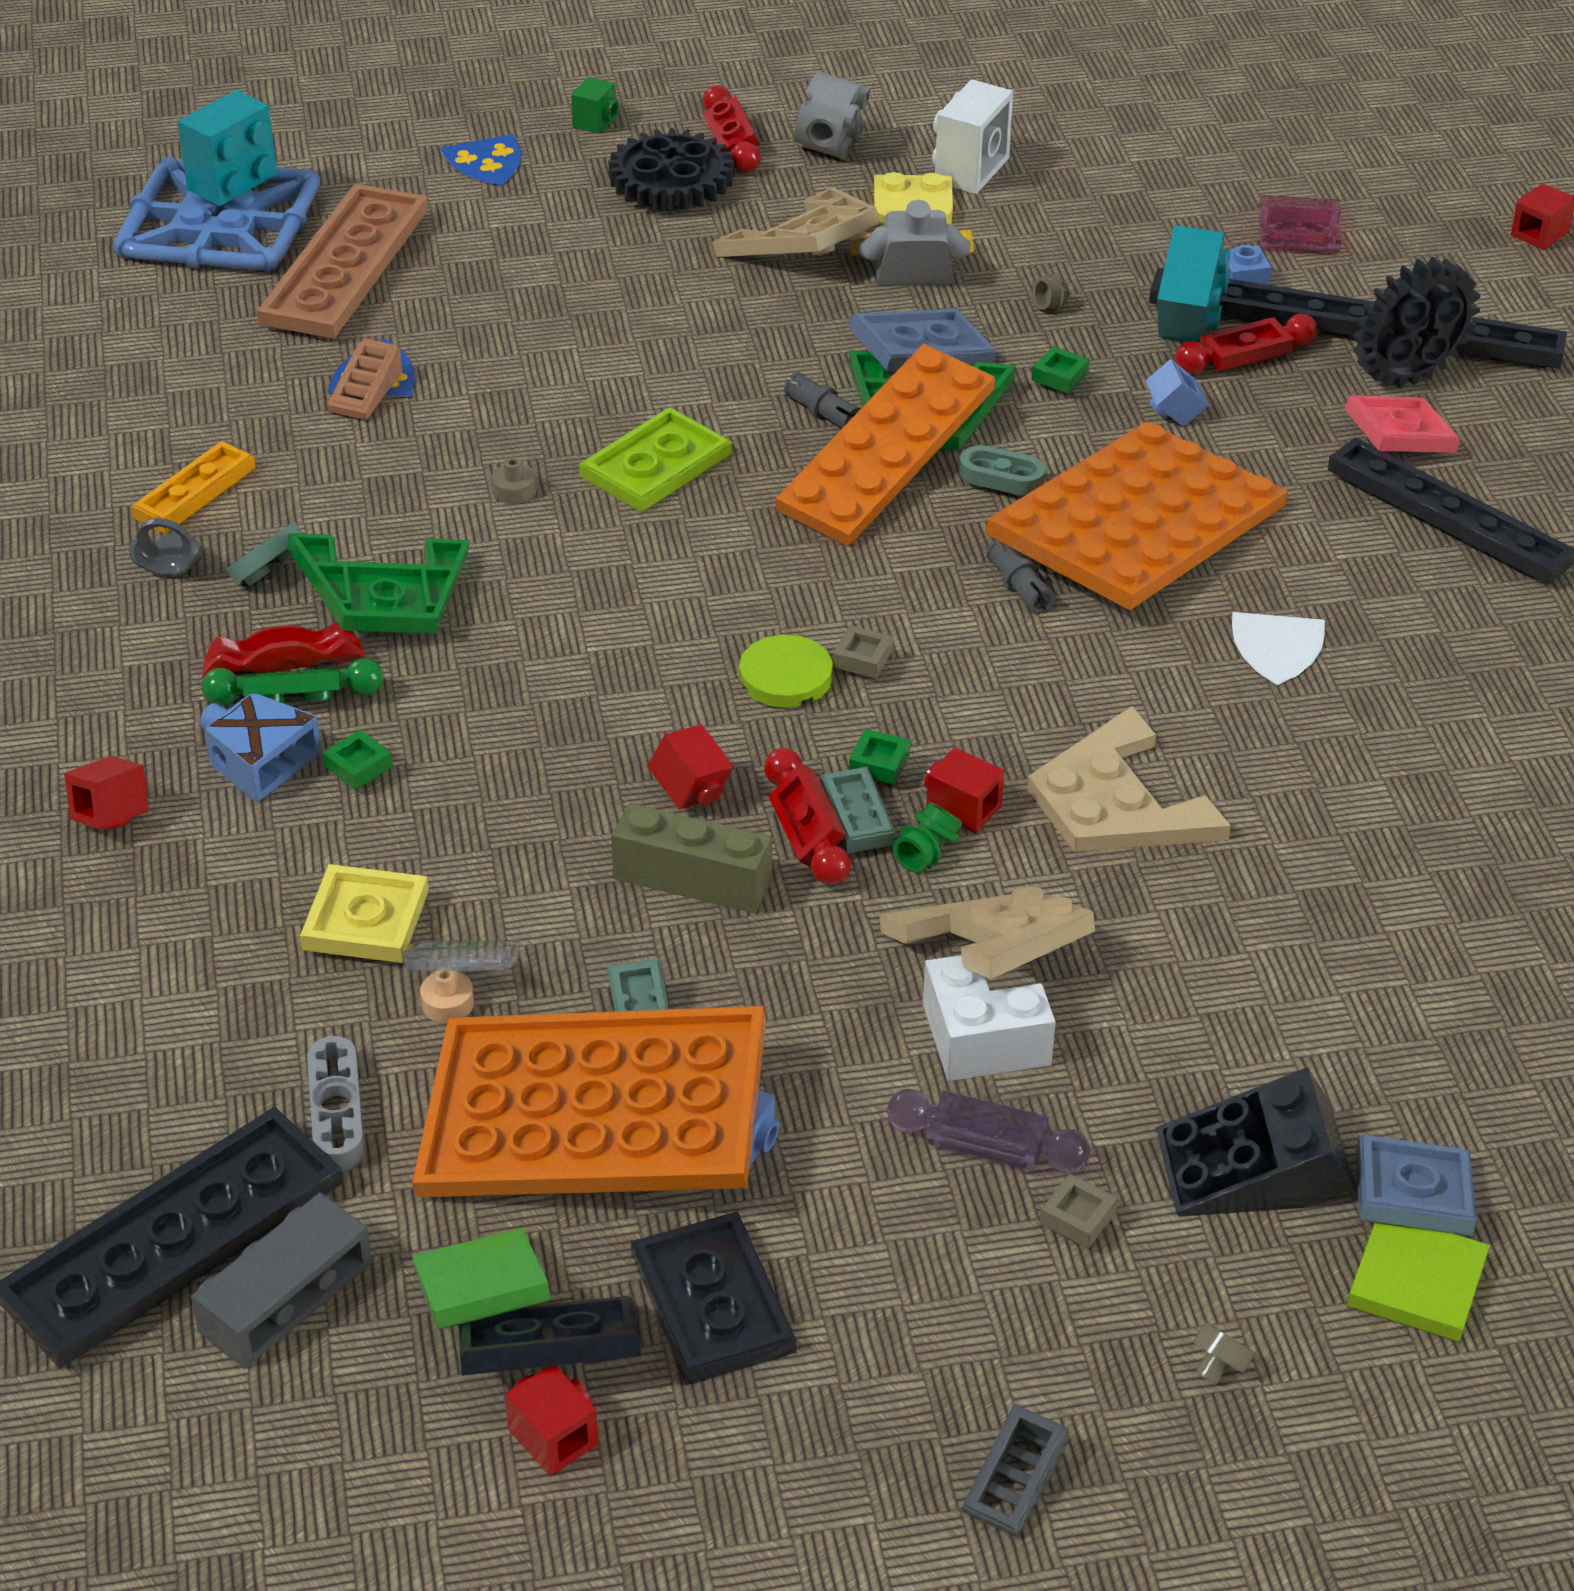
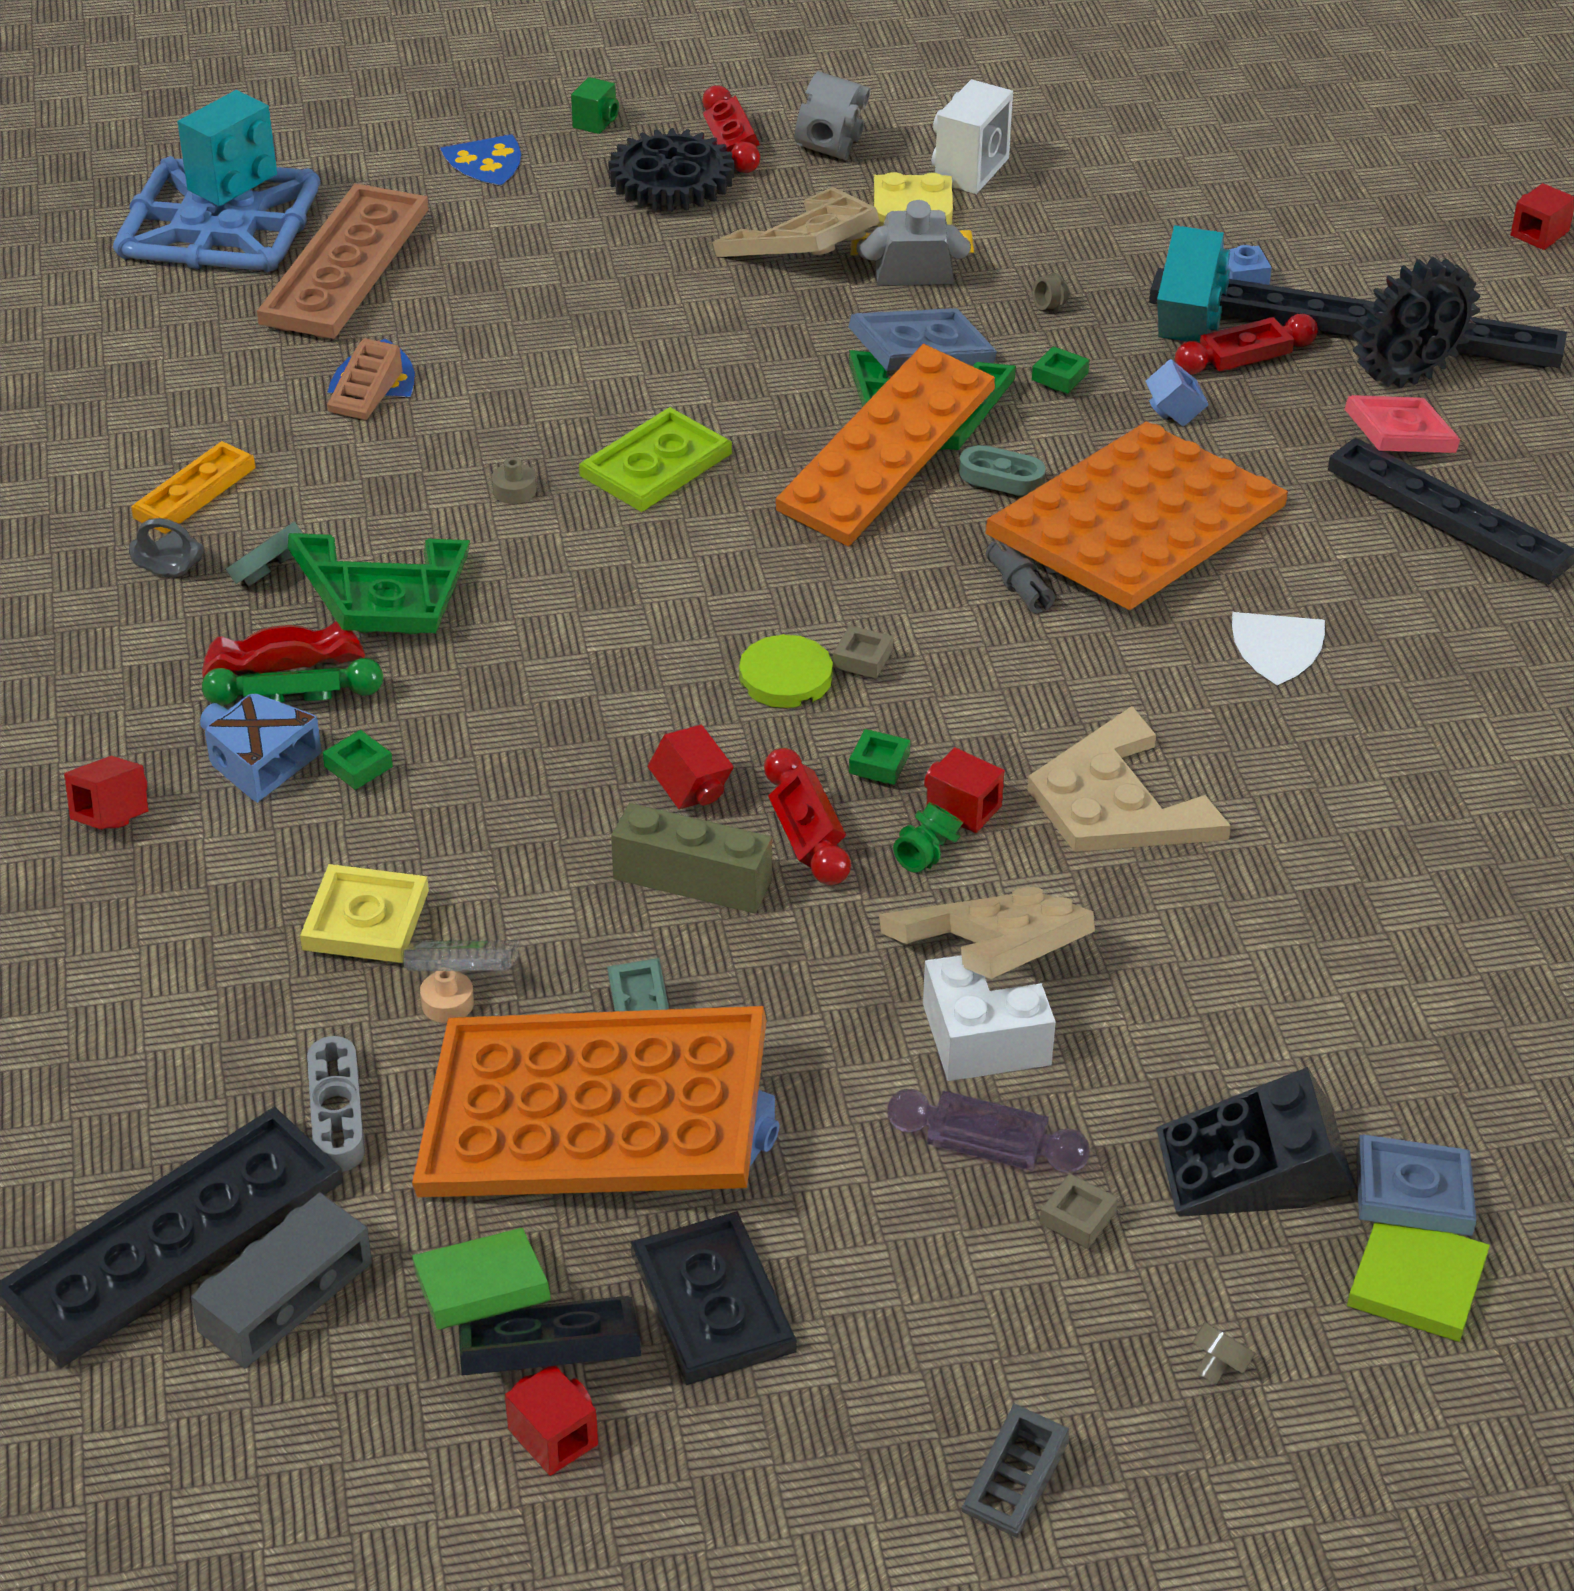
(821, 400): dark grey pin -> none
(858, 809): sand green plate -> none
(1299, 223): clear pink slope -> none

